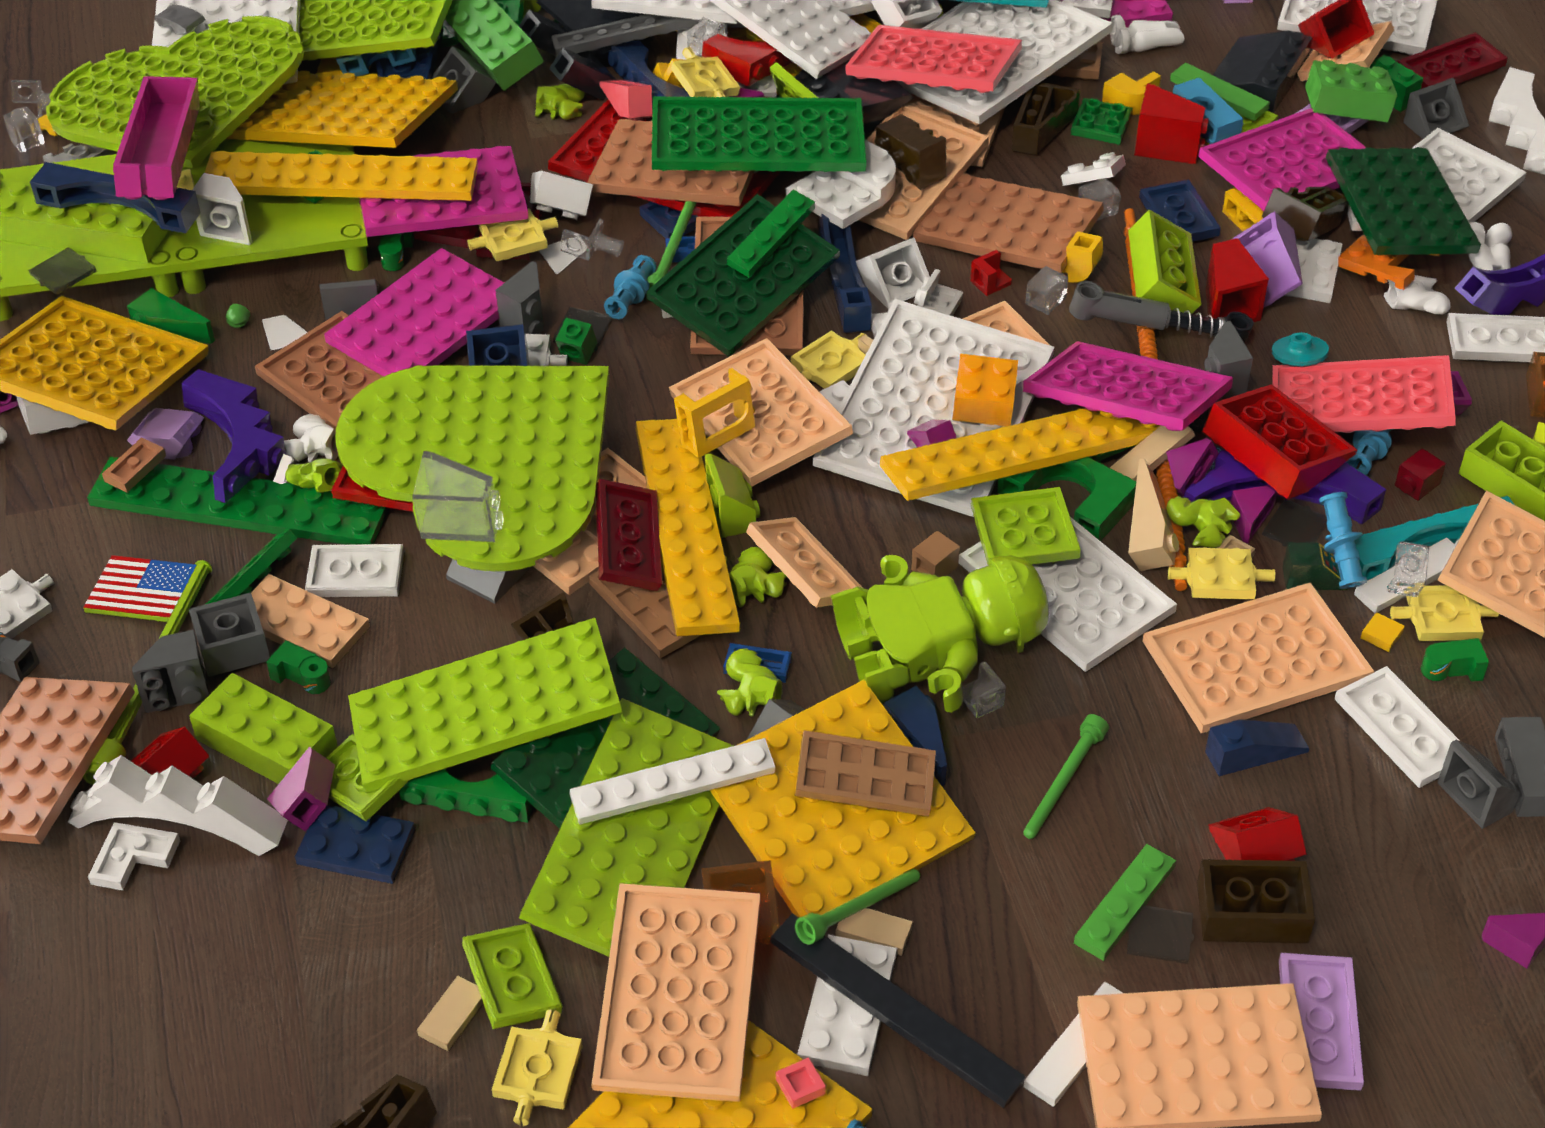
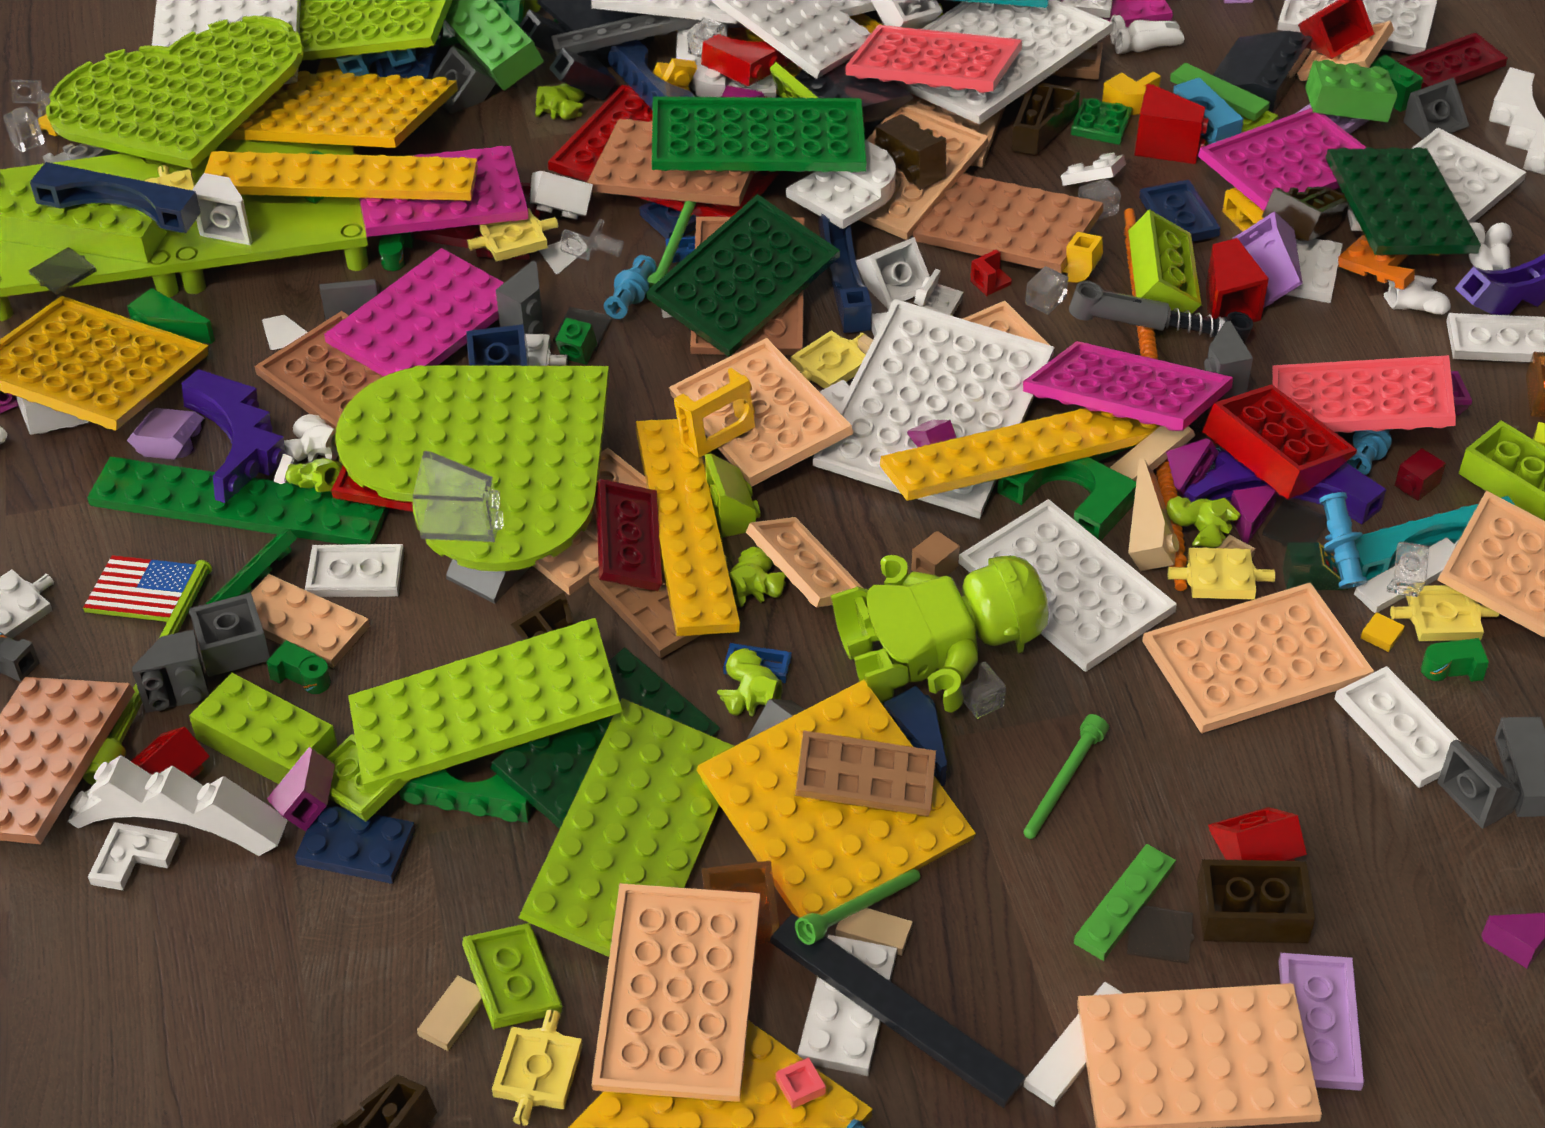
(134, 465): nougat plate -> none
(156, 138): dark pink piece -> none
(180, 18): flat silver slope -> none
(237, 315): bright green hinge -> none
(629, 98): coral slope -> none
(672, 781): white plate -> none
(704, 76): light yellow plate -> none
(770, 233): green plate -> none
(985, 390): light orange brick -> none
(1026, 526): lime plate -> none
(1252, 744): dark blue slope -> none
(1300, 350): teal piece -> none

